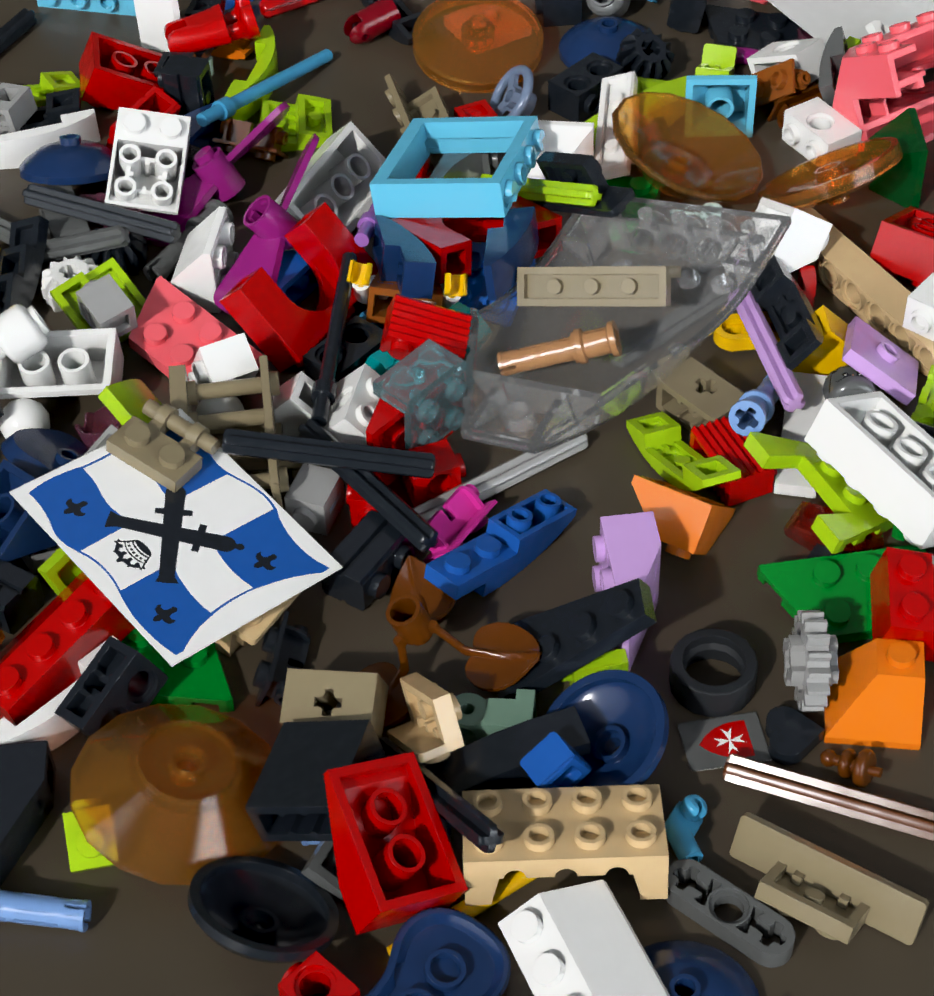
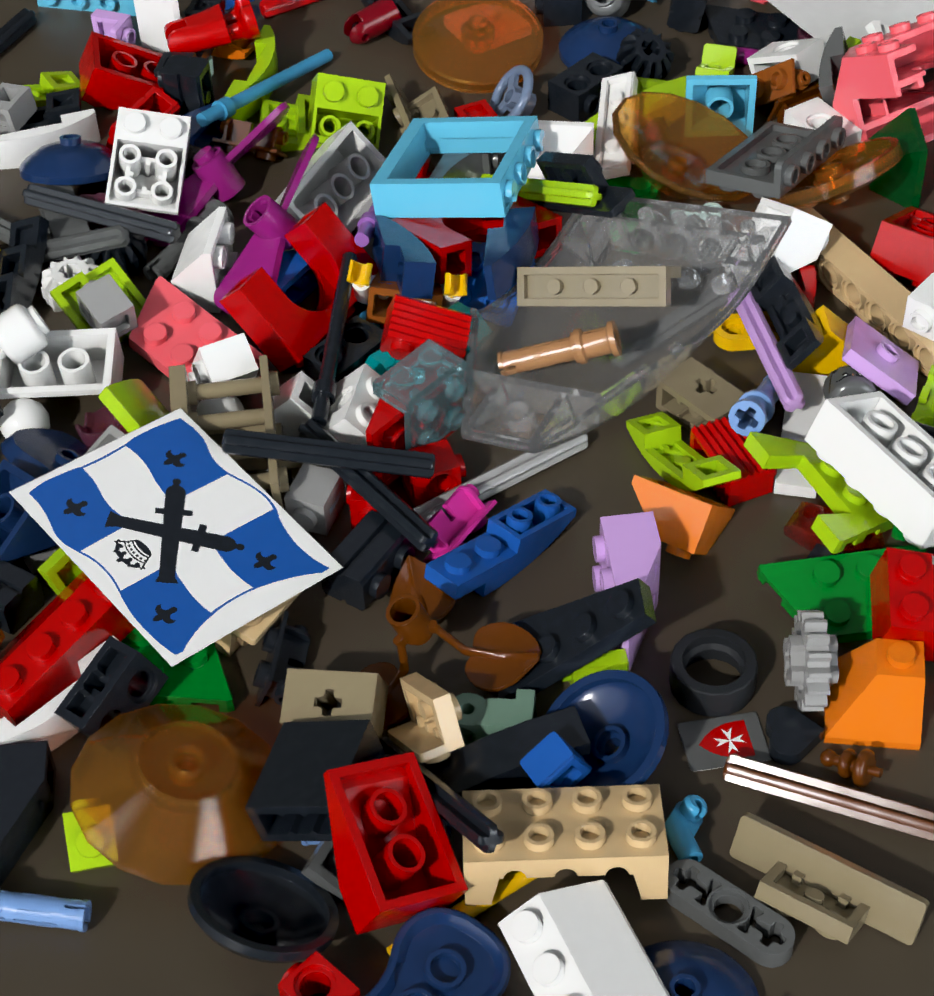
(114, 25): none -> lavender bracket
(158, 455): dark tan plate -> none
(344, 99): none -> lime slope
(776, 158): none -> dark grey bracket

